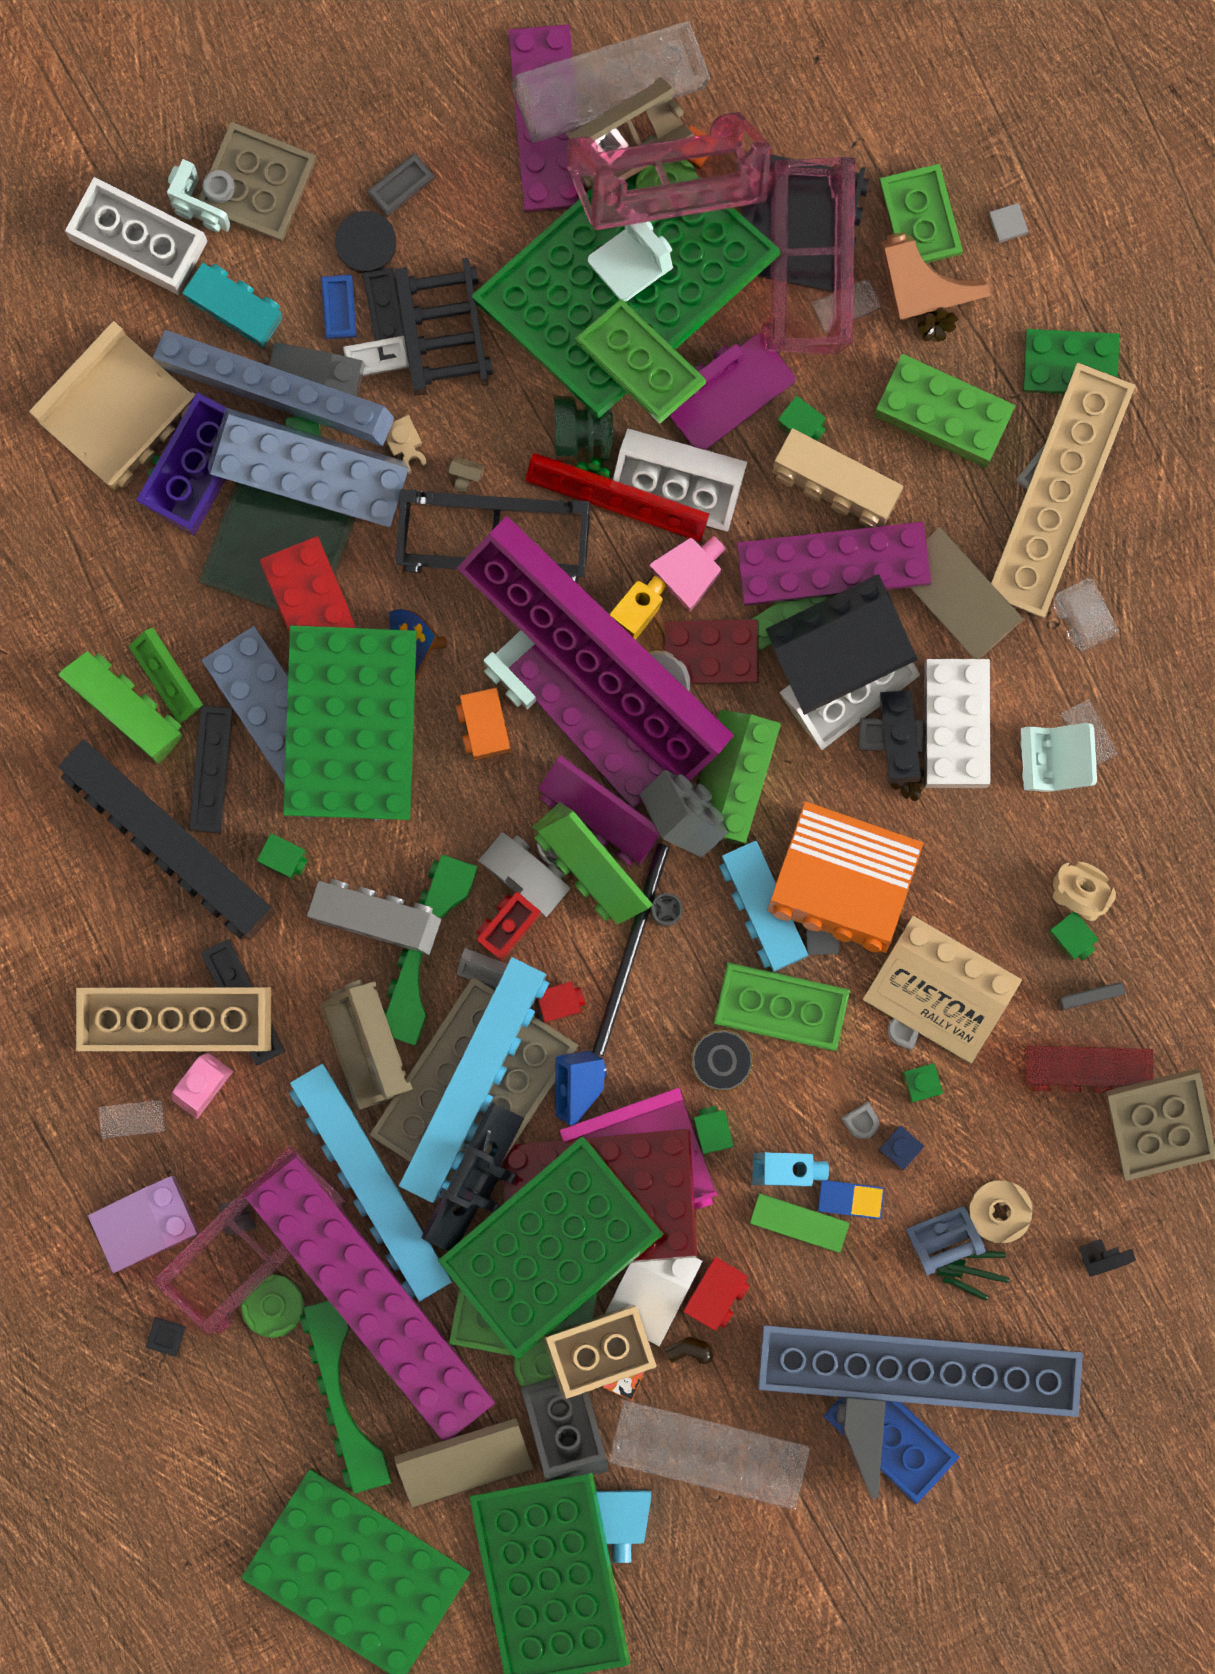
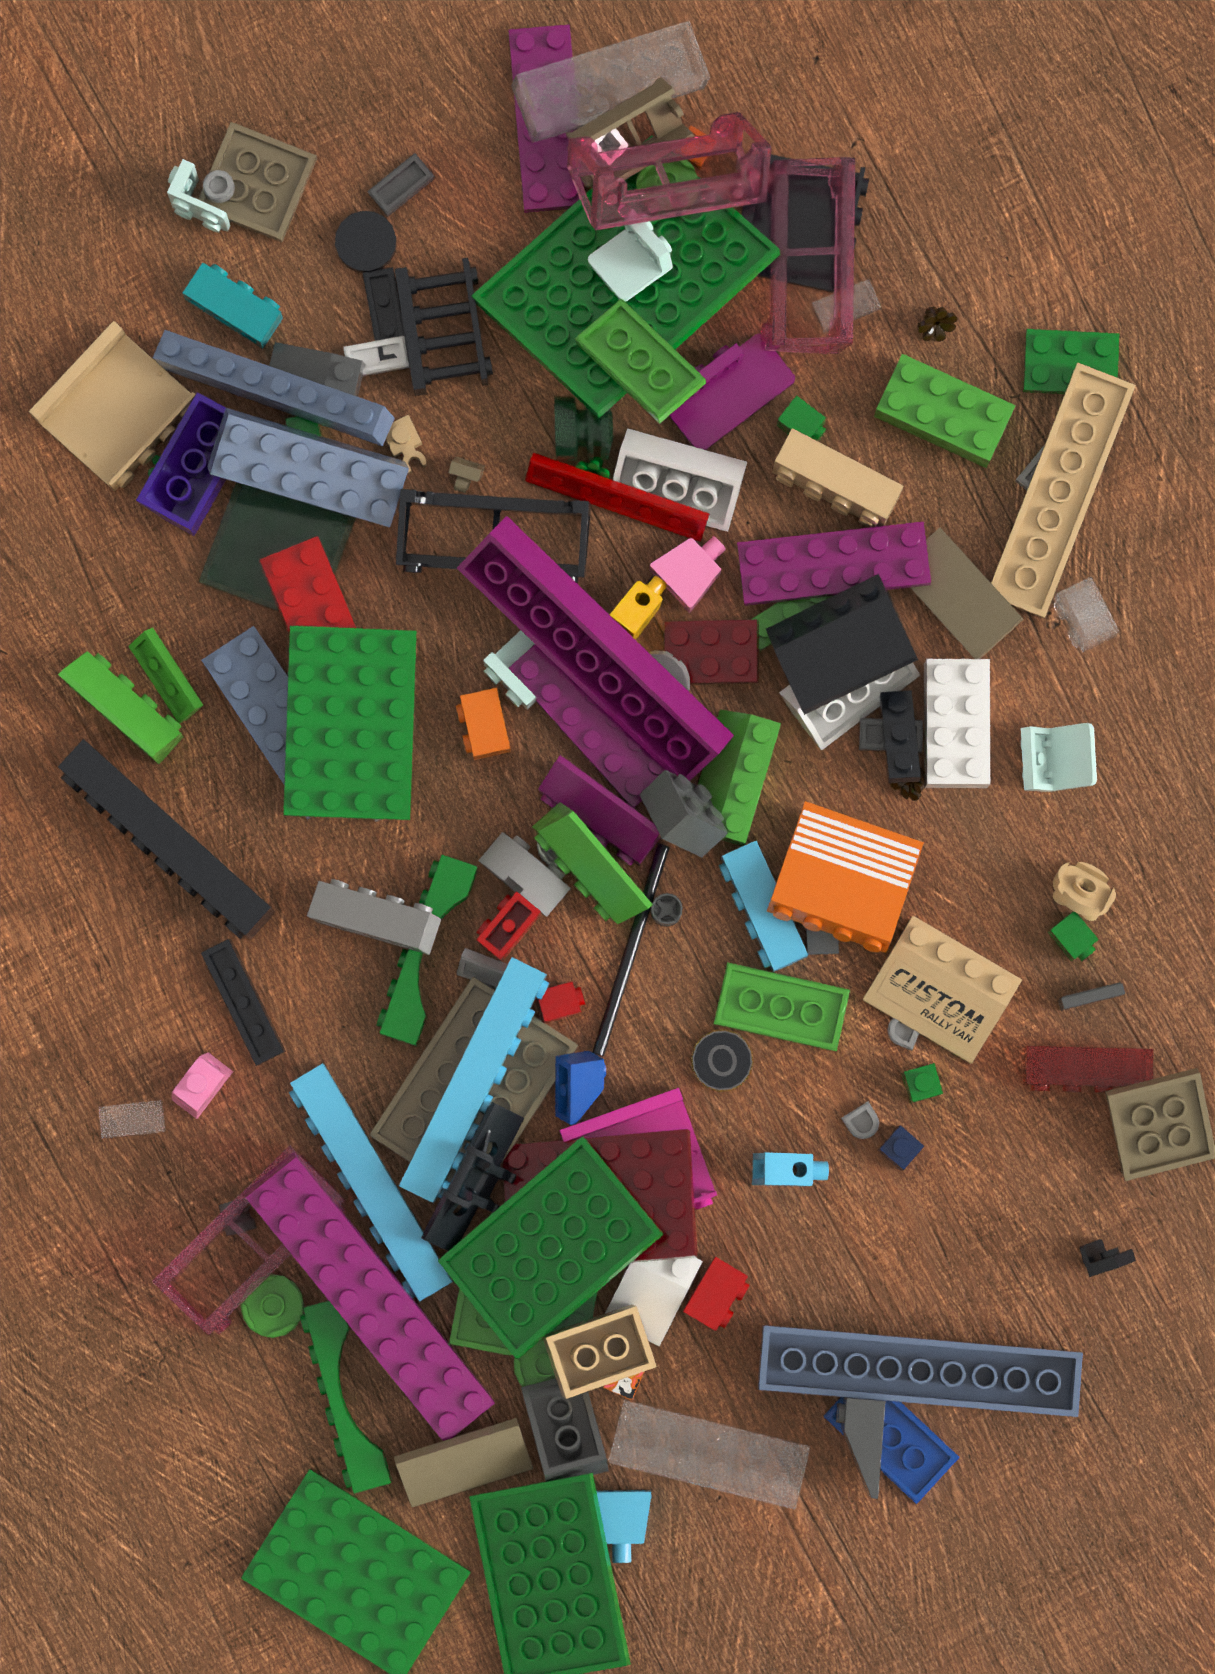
(136, 236): white brick -> none
(144, 1224): lavender slope -> none
(165, 1336): black tile -> none
(173, 1019): tan brick -> none
(211, 769): black plate -> none
(283, 857): green brick -> none
(339, 307): blue tile -> none
(364, 1044): dark tan door -> none
(425, 638): blue shield -> none
(692, 1347): dark brown arm -> none
(713, 1130): green brick -> none
(799, 1223): bright green tile -> none
(851, 1199): blue tile -> none
(916, 286): nougat arch -> none
(921, 207): bright green plate -> none
(944, 1232): sand blue plate -> none
(958, 1267): dark green plant -> none
(1008, 223): light grey tile -> none
(1018, 1215): tan plate -> none
(1086, 713): clear tile -> none

